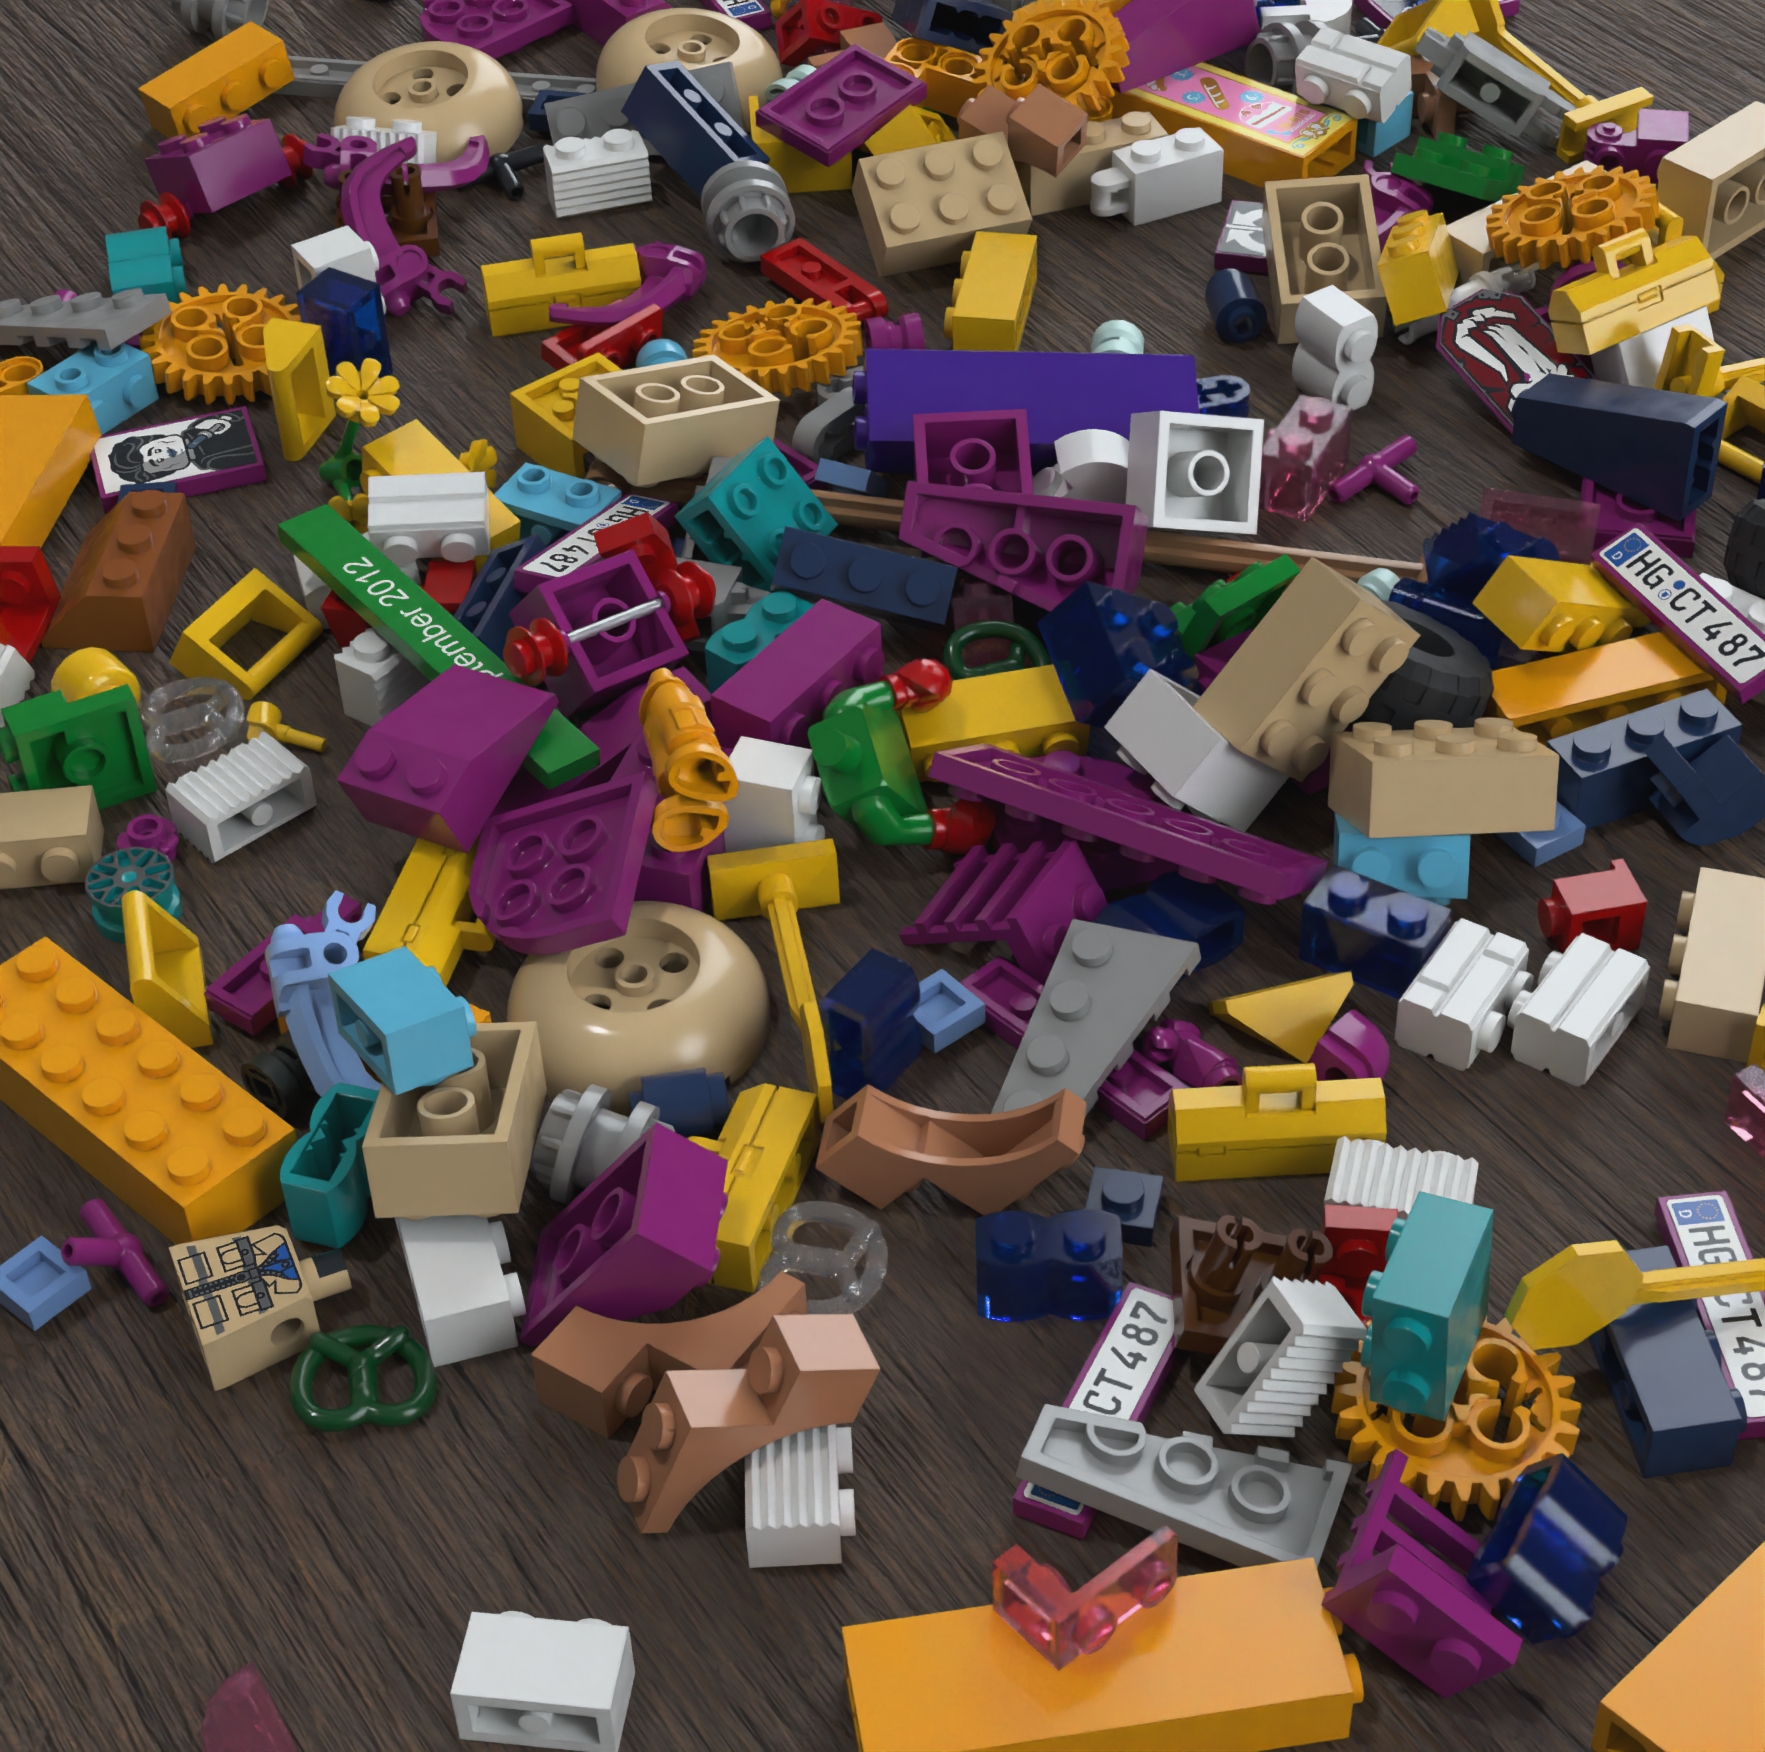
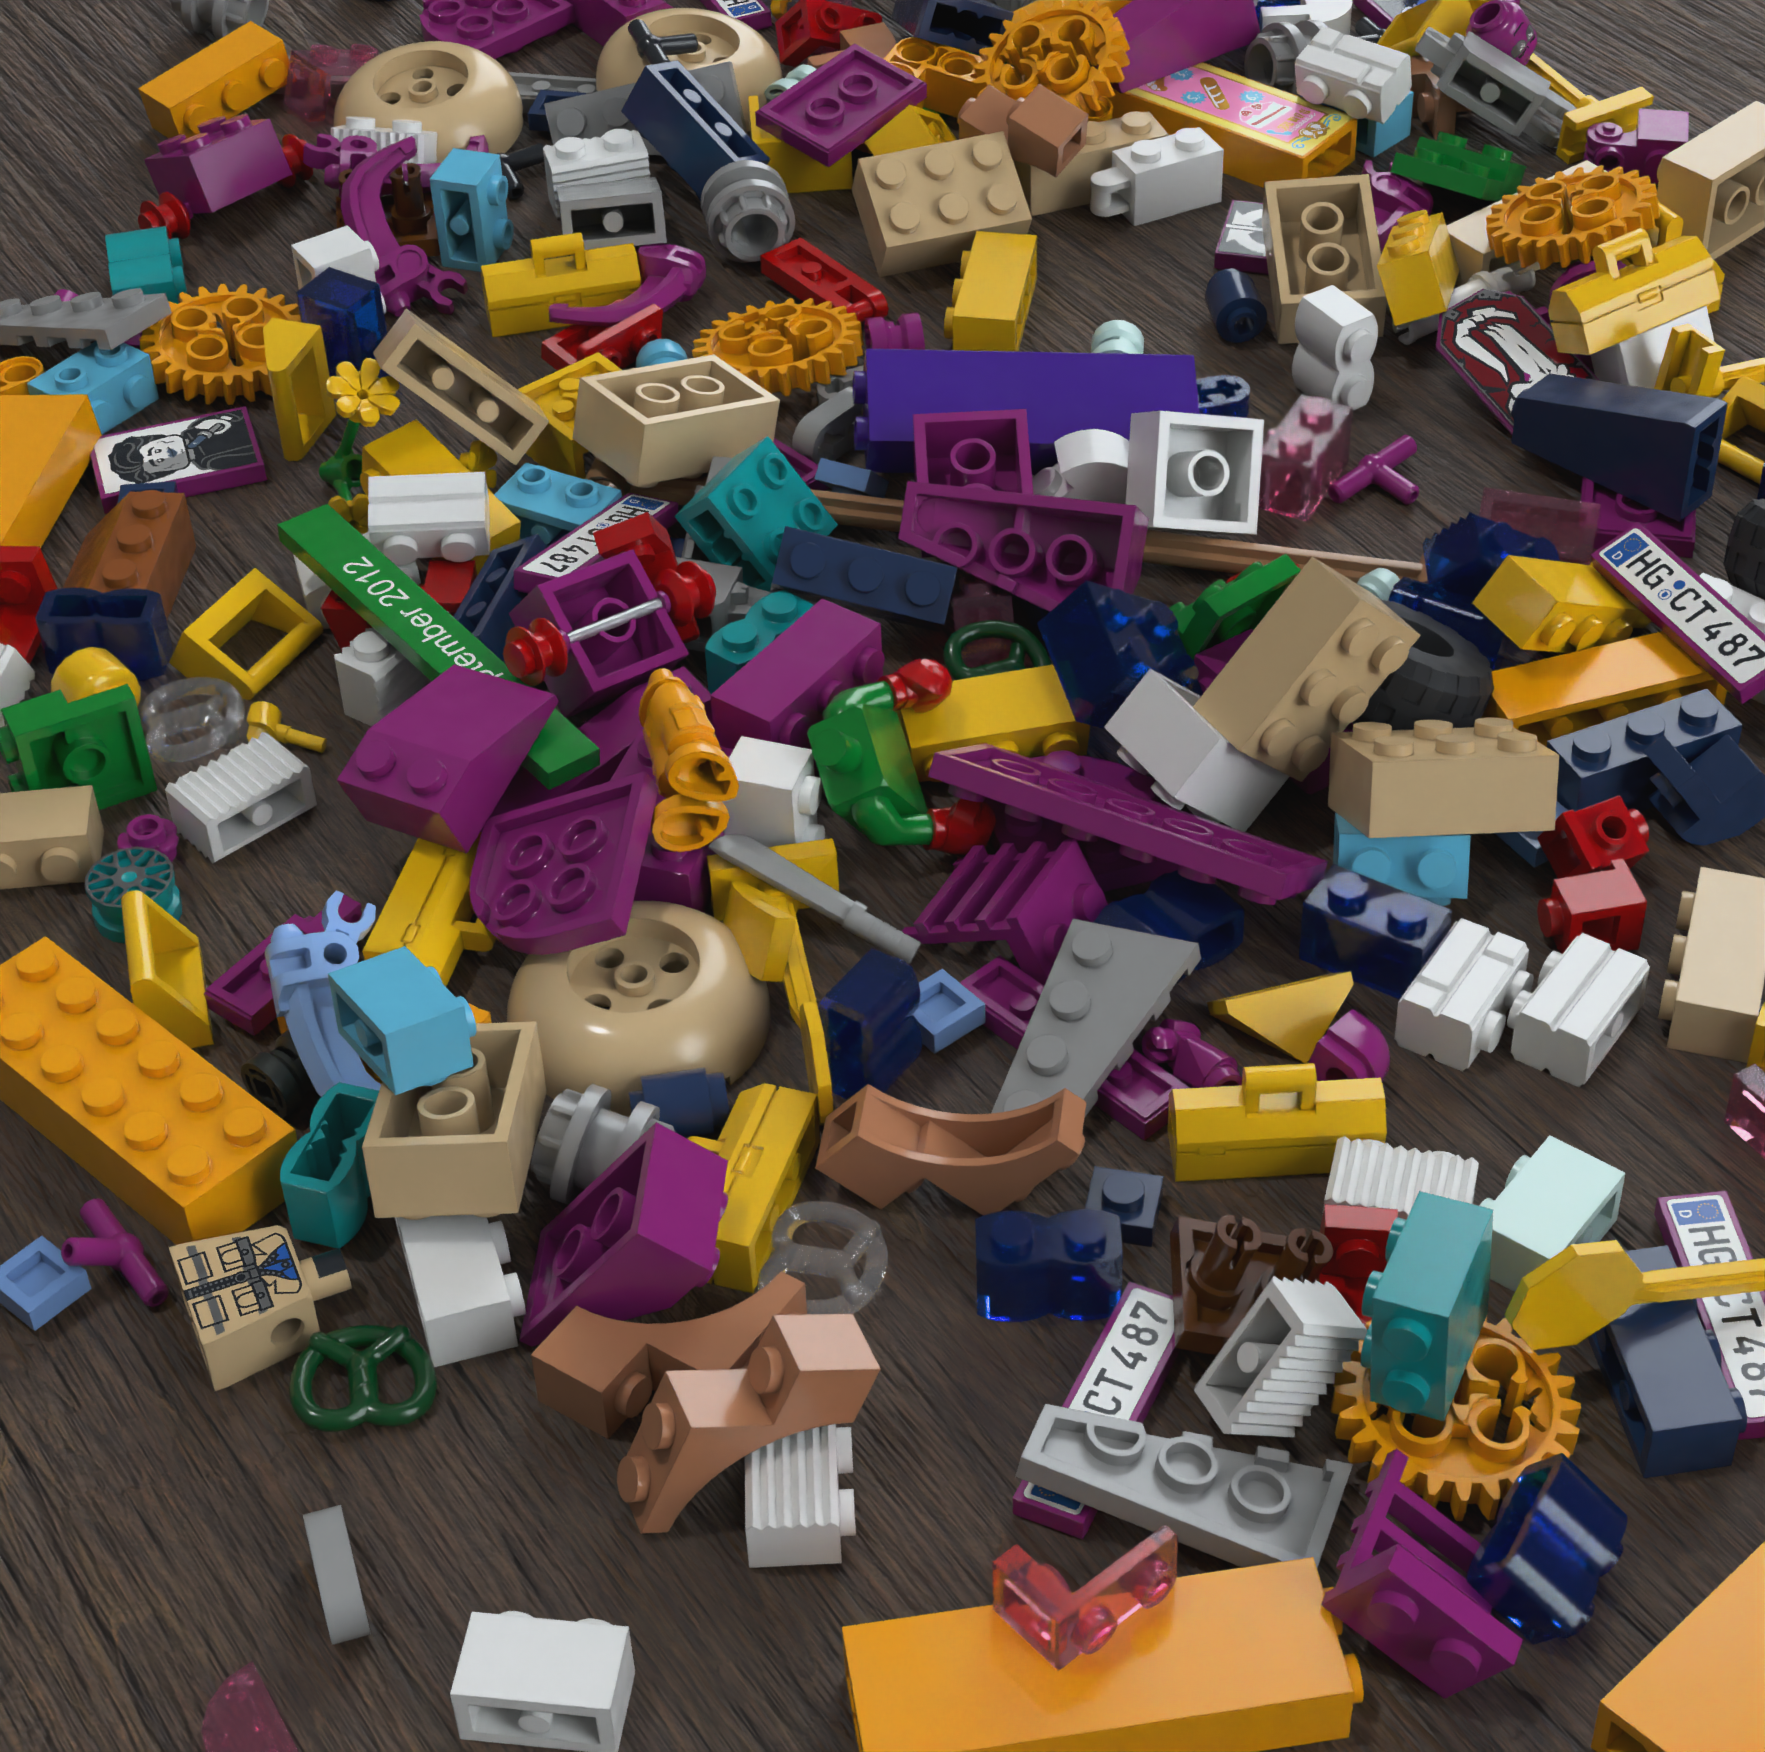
(121, 621): none -> clear blue brick
(311, 74): none -> clear pink bracket
(336, 1575): none -> light grey beam
(460, 387): none -> tan brick
(471, 209): none -> medium azure brick
(613, 212): none -> light grey brick
(656, 49): none -> black piece
(760, 930): none -> yellow slope
(809, 890): none -> light grey piece
(1505, 28): none -> magenta head
(1549, 1205): none -> light aqua brick
(1593, 837): none -> red brick

